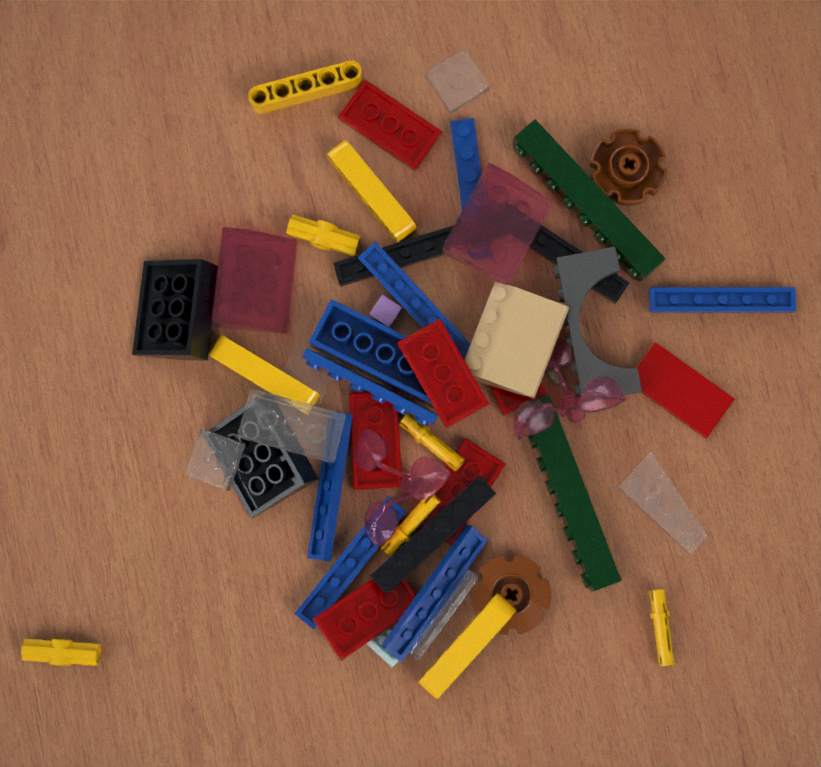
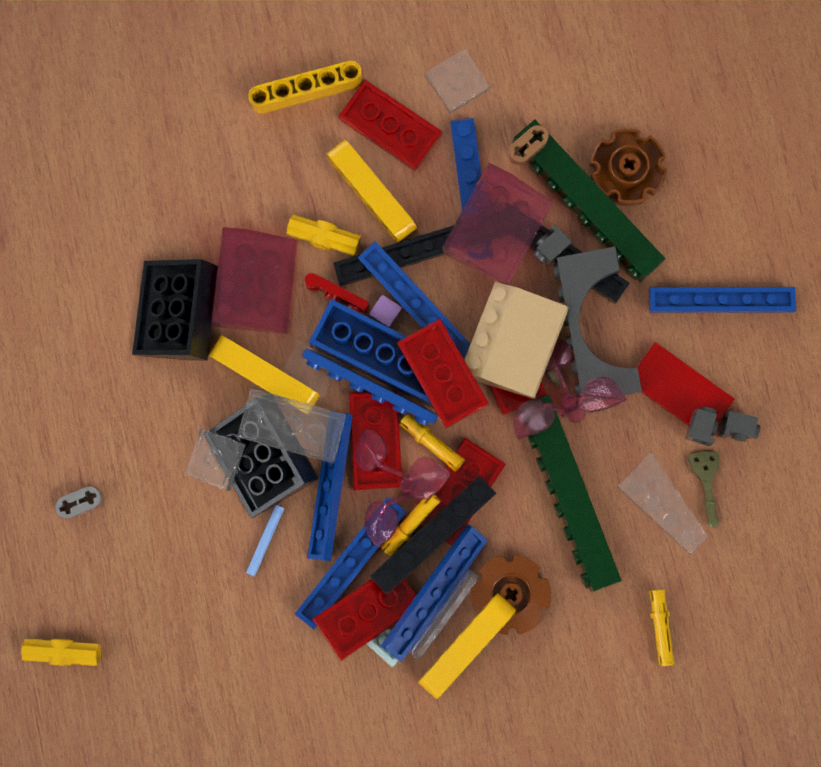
(80, 508): none -> light grey beam
(265, 540): none -> light blue bar
(336, 293): none -> red plate
(532, 149): none -> medium nougat beam
(551, 246): none -> dark grey brick
(702, 426): none -> dark grey brick
(706, 477): none -> olive piece
(739, 426): none -> dark grey brick

